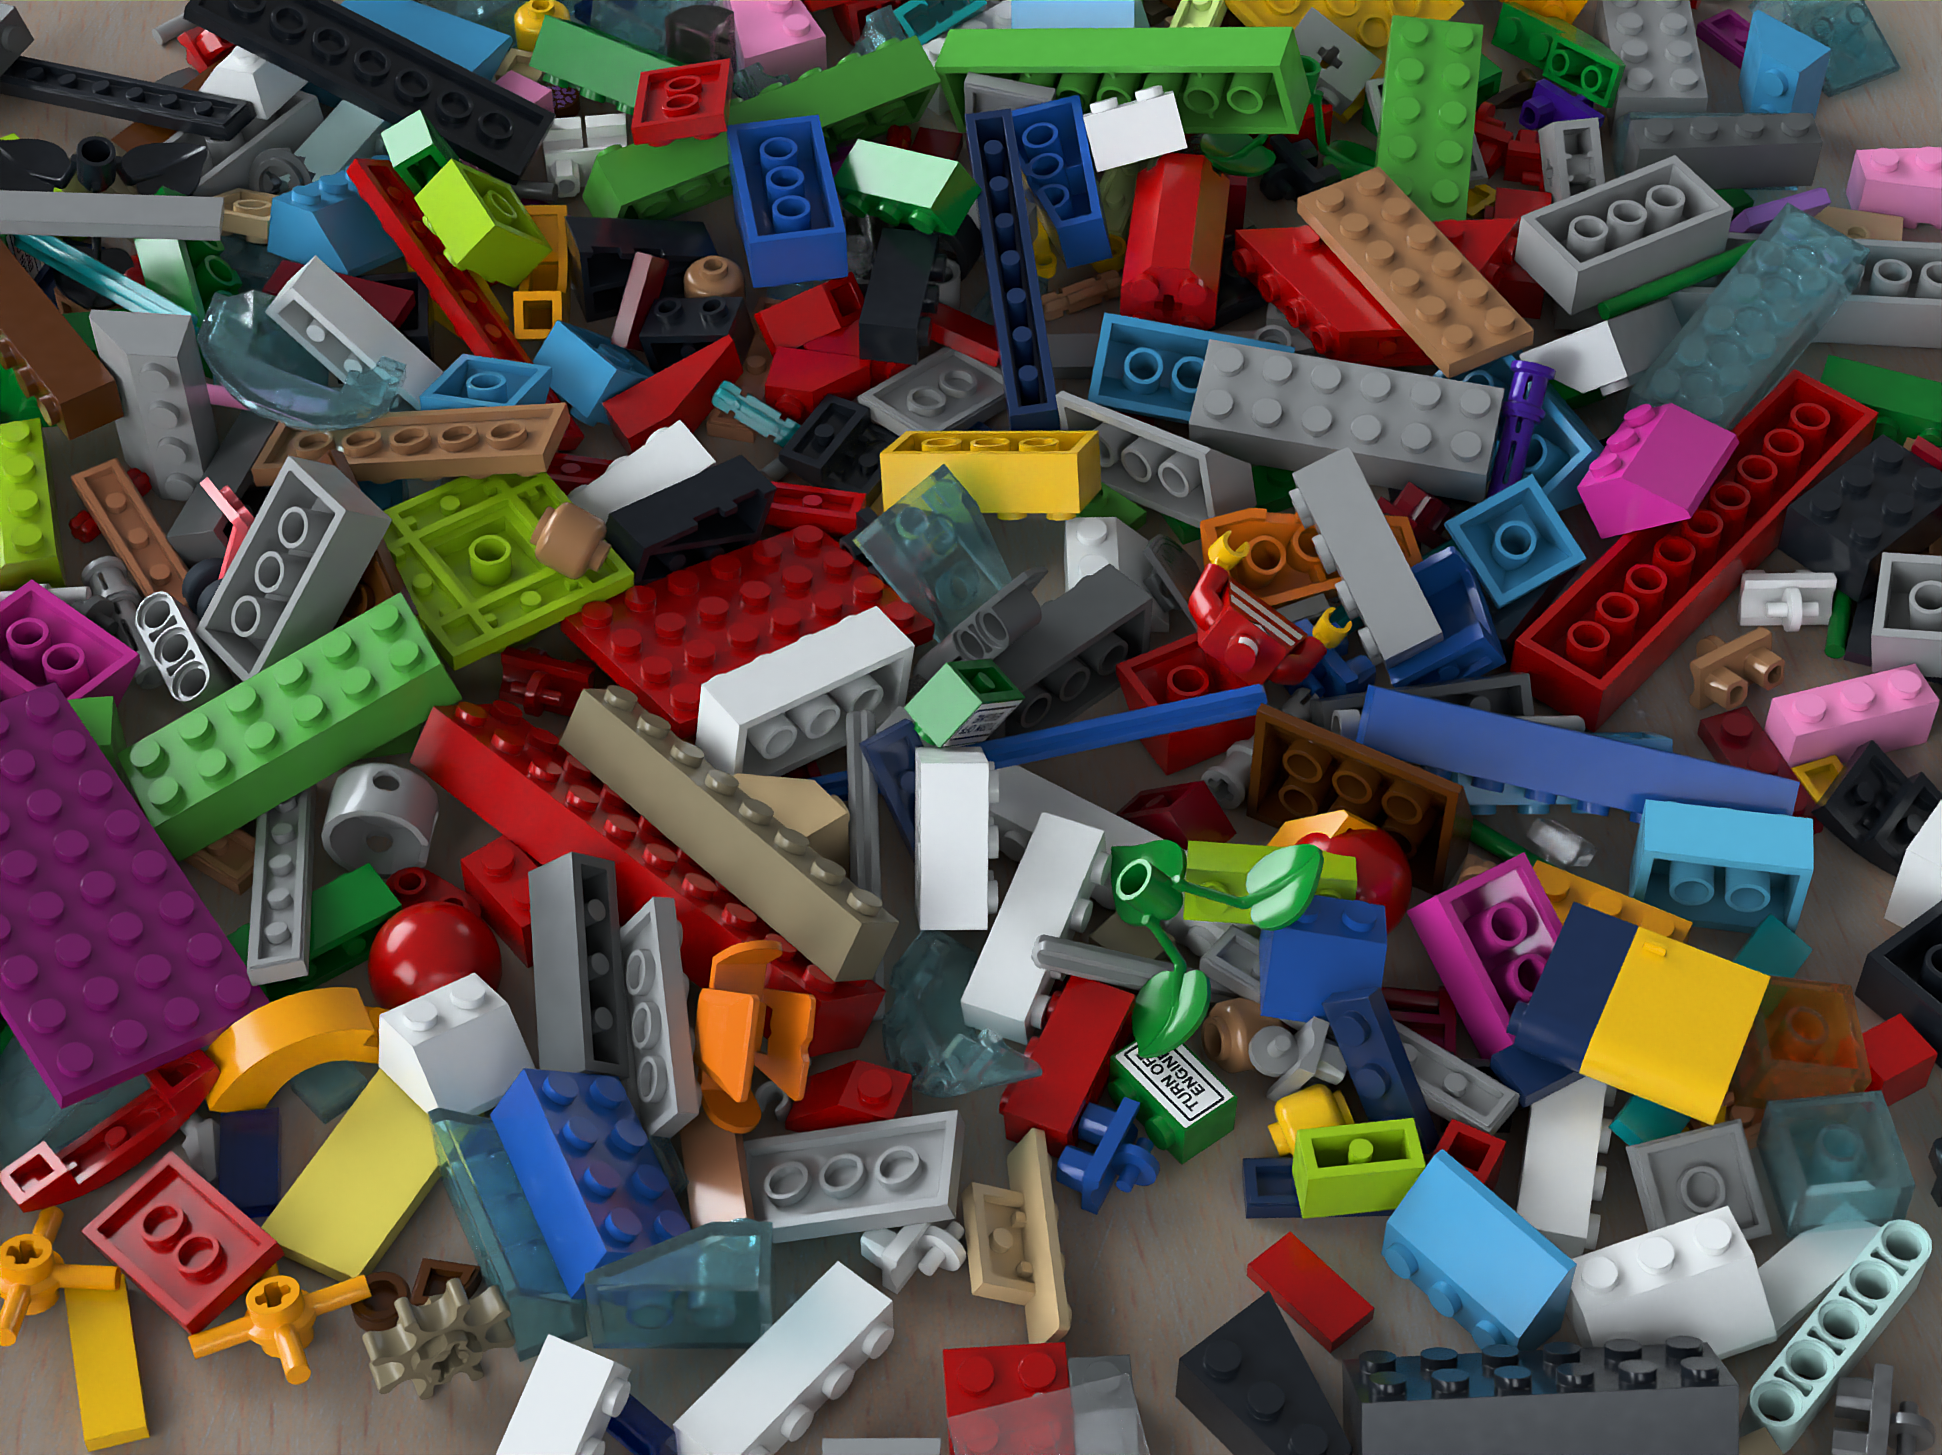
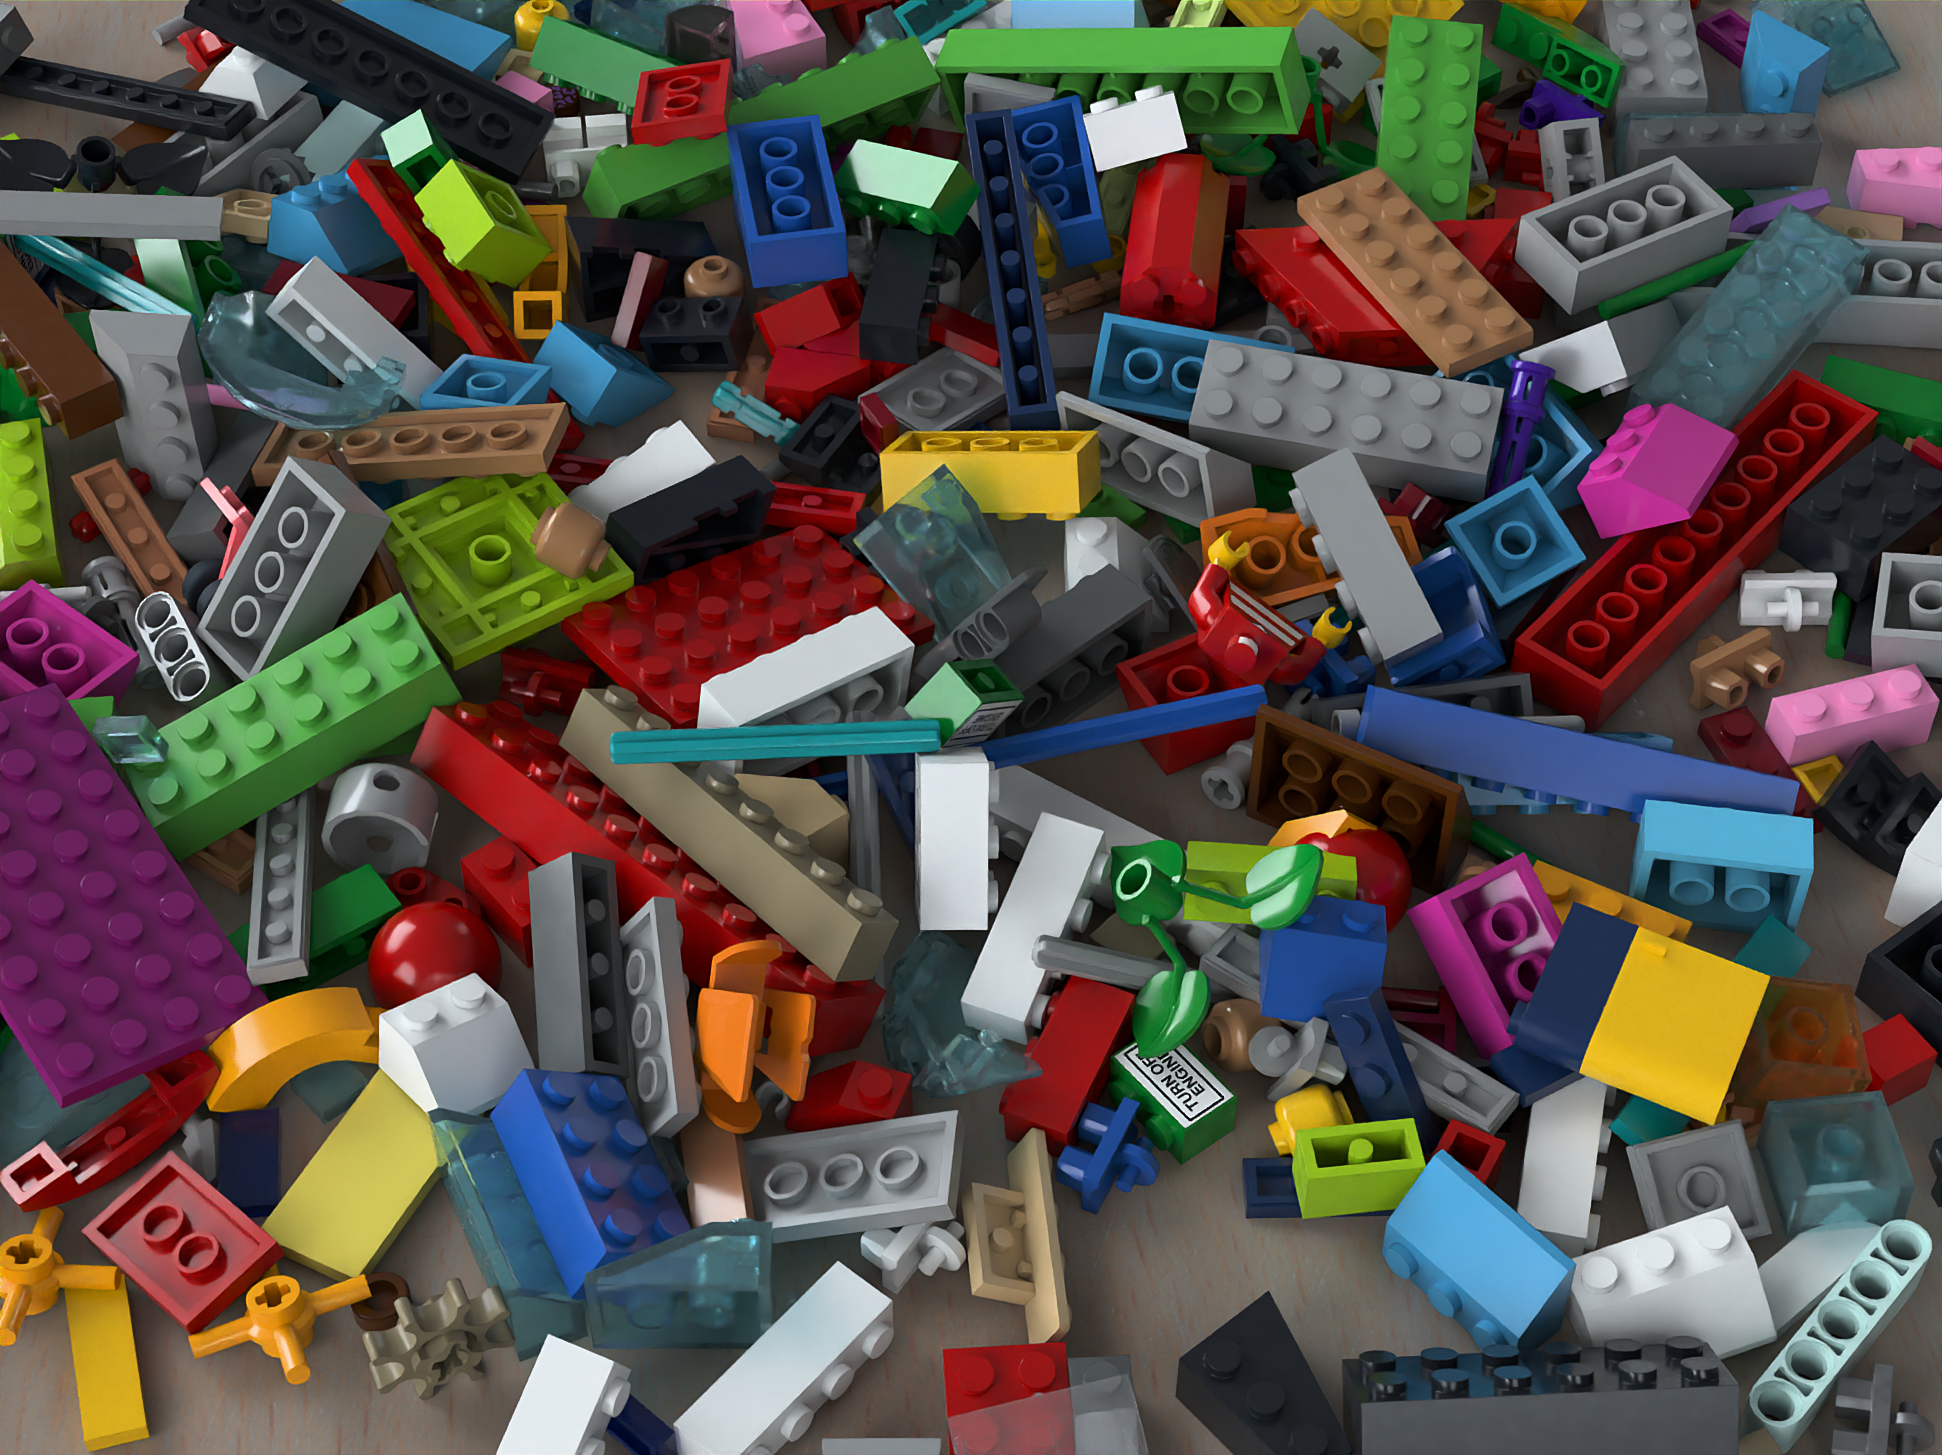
(130, 739): none -> clear light blue tile
(434, 1275): reddish brown tile -> none
(673, 395): red slope -> none
(775, 742): none -> teal axle
(877, 423): none -> dark red tile
(1179, 814): dark red slope -> none
(1310, 1292): red tile -> none
(1560, 844): clear plate -> none

